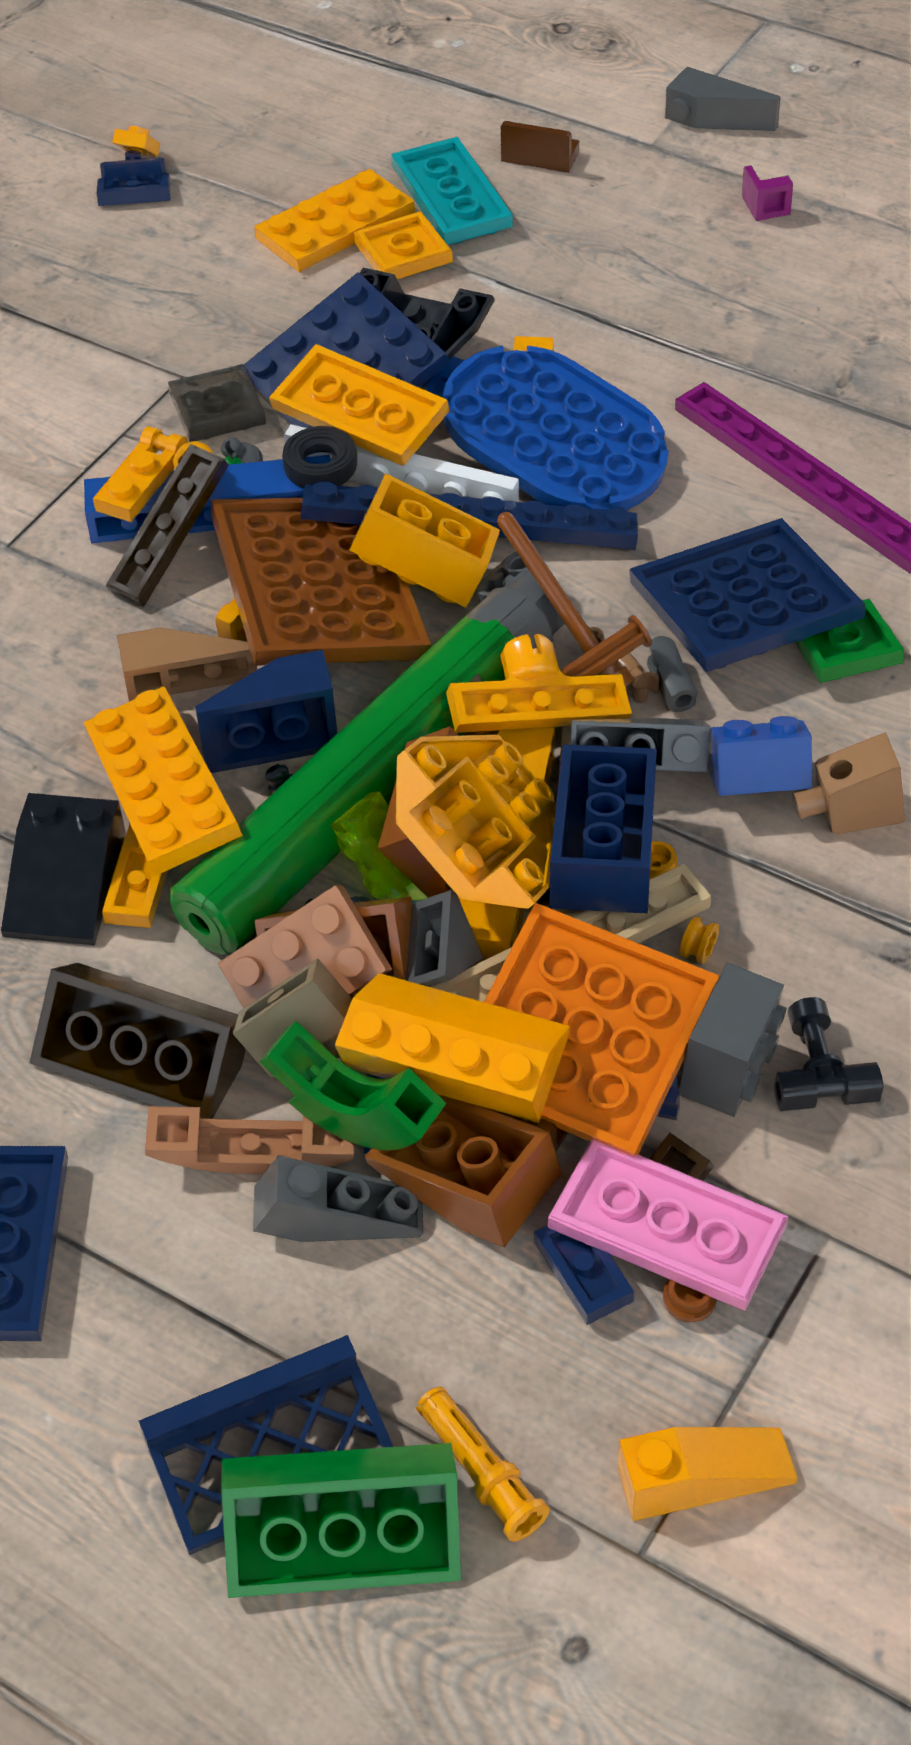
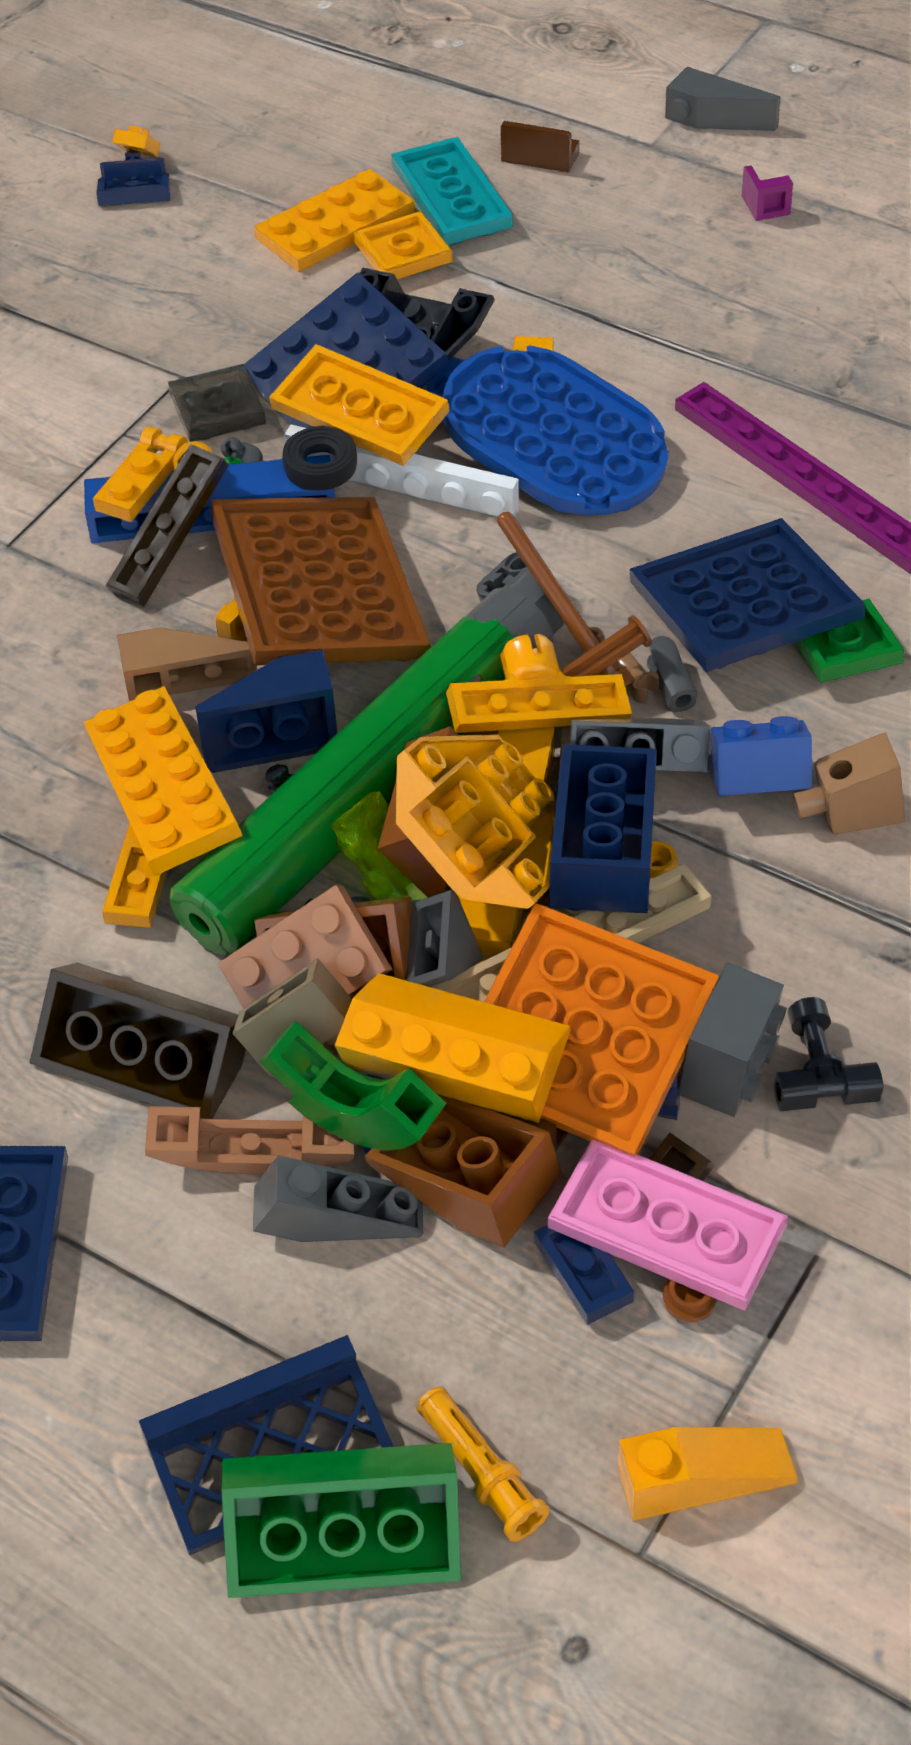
(62, 868): black slope -> none
(425, 541): light orange brick -> none
(539, 521): dark blue plate -> none
(699, 940): light orange bush -> none

